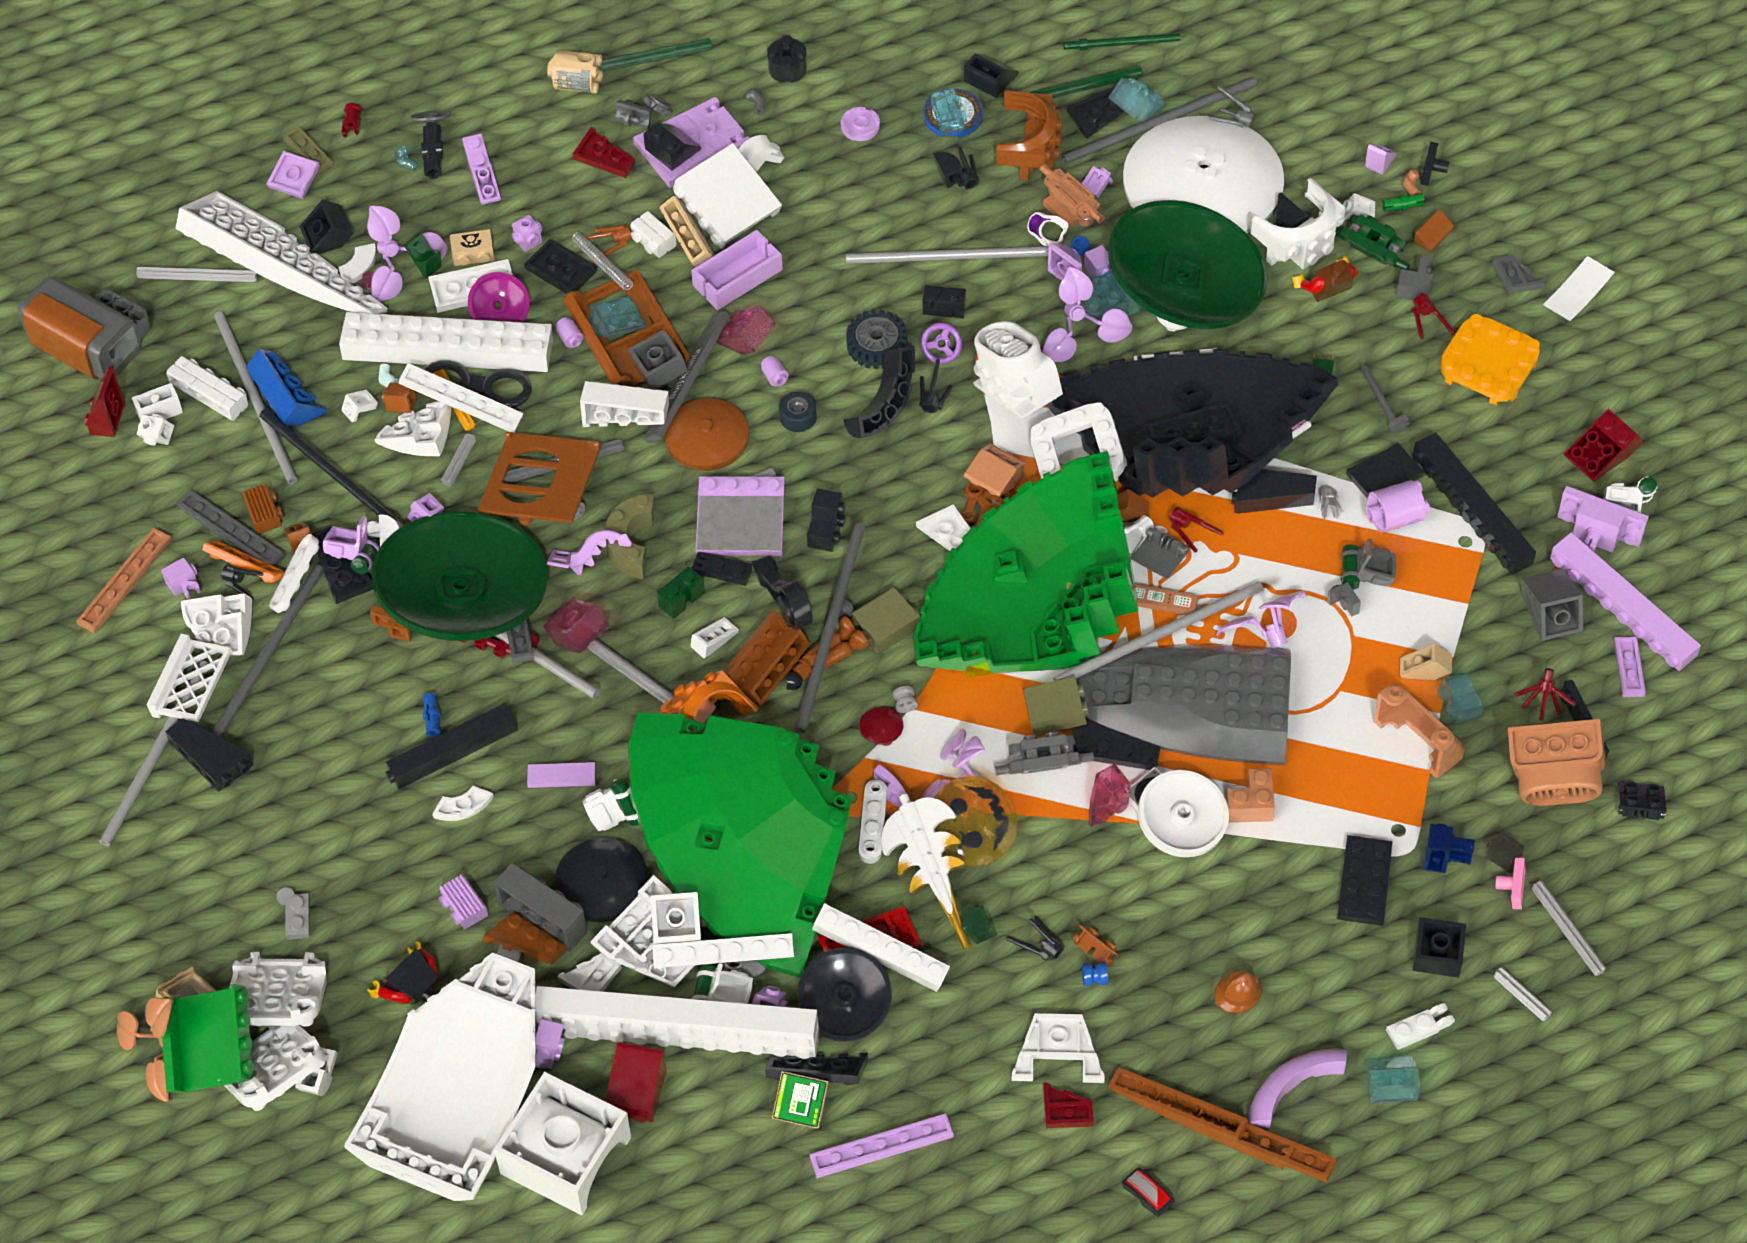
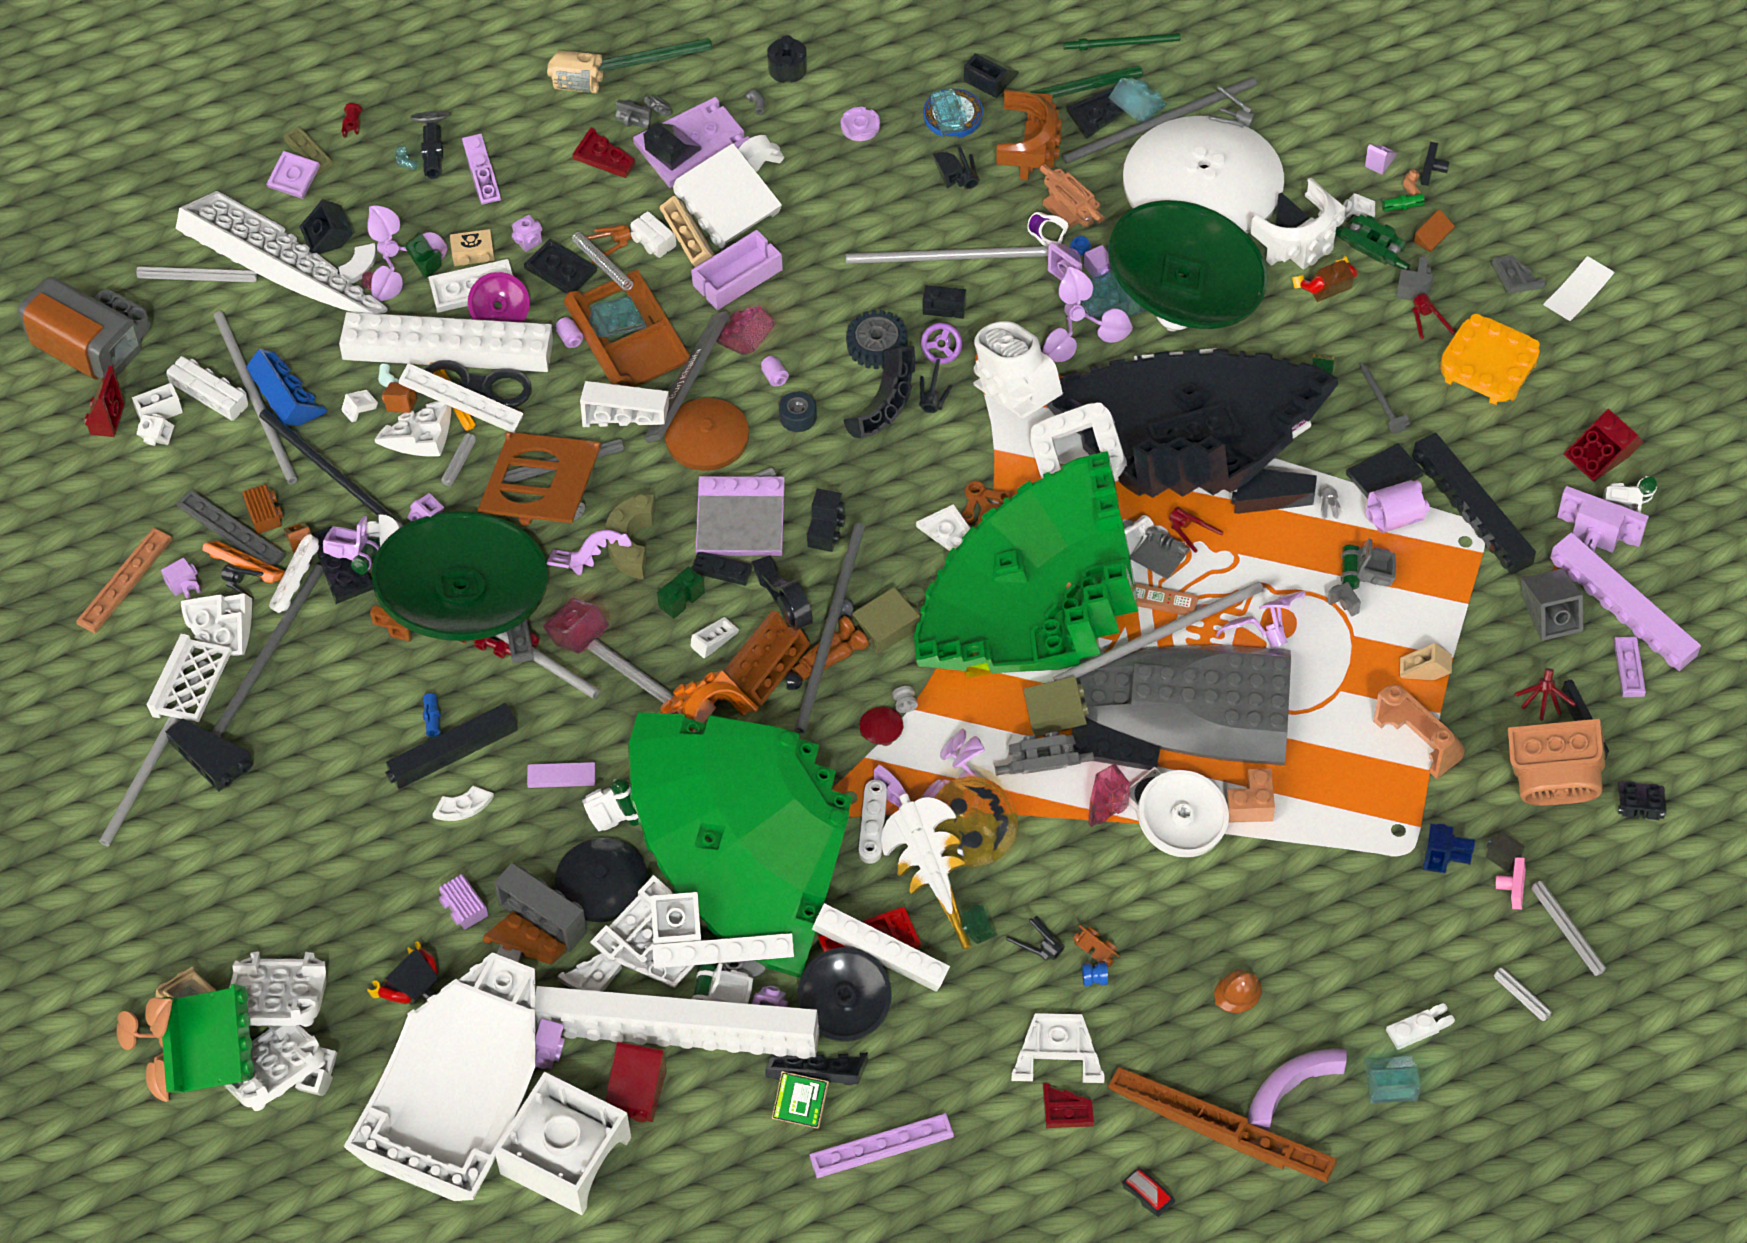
(296, 913): light grey hinge -> none
(657, 360): dark grey brick -> none
(995, 470): nougat slope -> none
(1097, 180): lavender bracket -> none
(1132, 506): dark orange slope -> none
(1365, 880): black plate -> none
(1439, 947): black brick -> none
(1461, 698): clear light blue brick -> none

